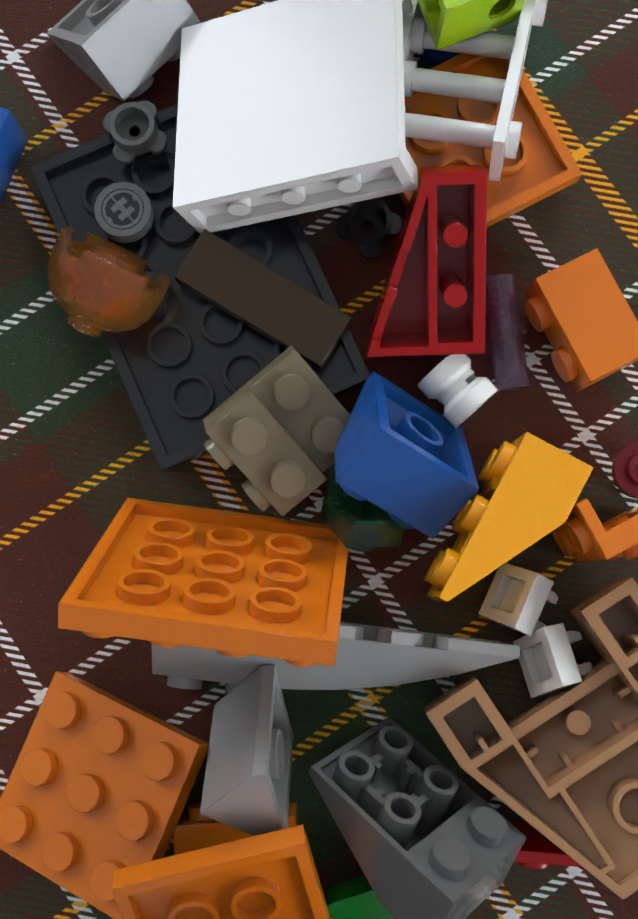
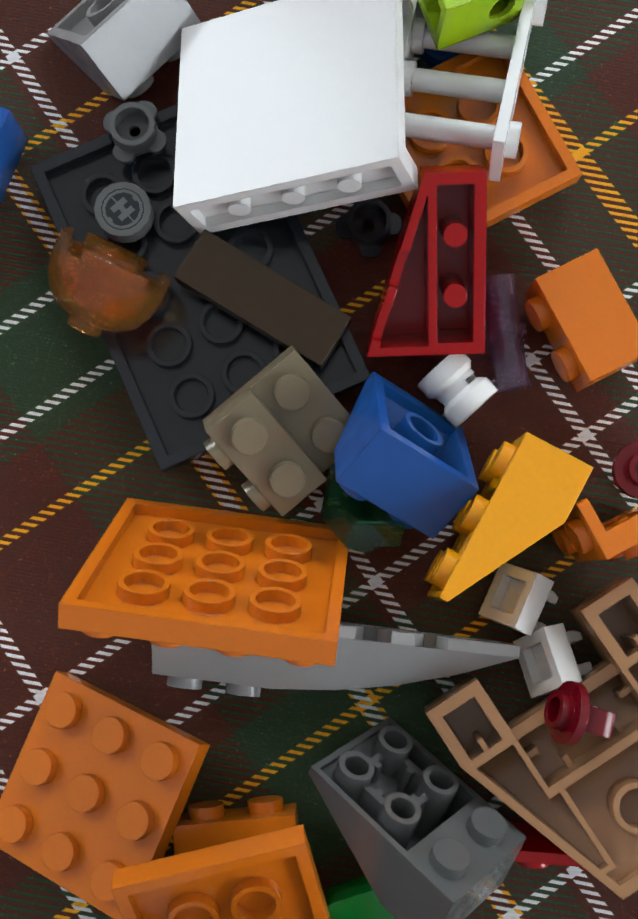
(250, 757): light grey slope -> none
(571, 714): none -> dark red plate

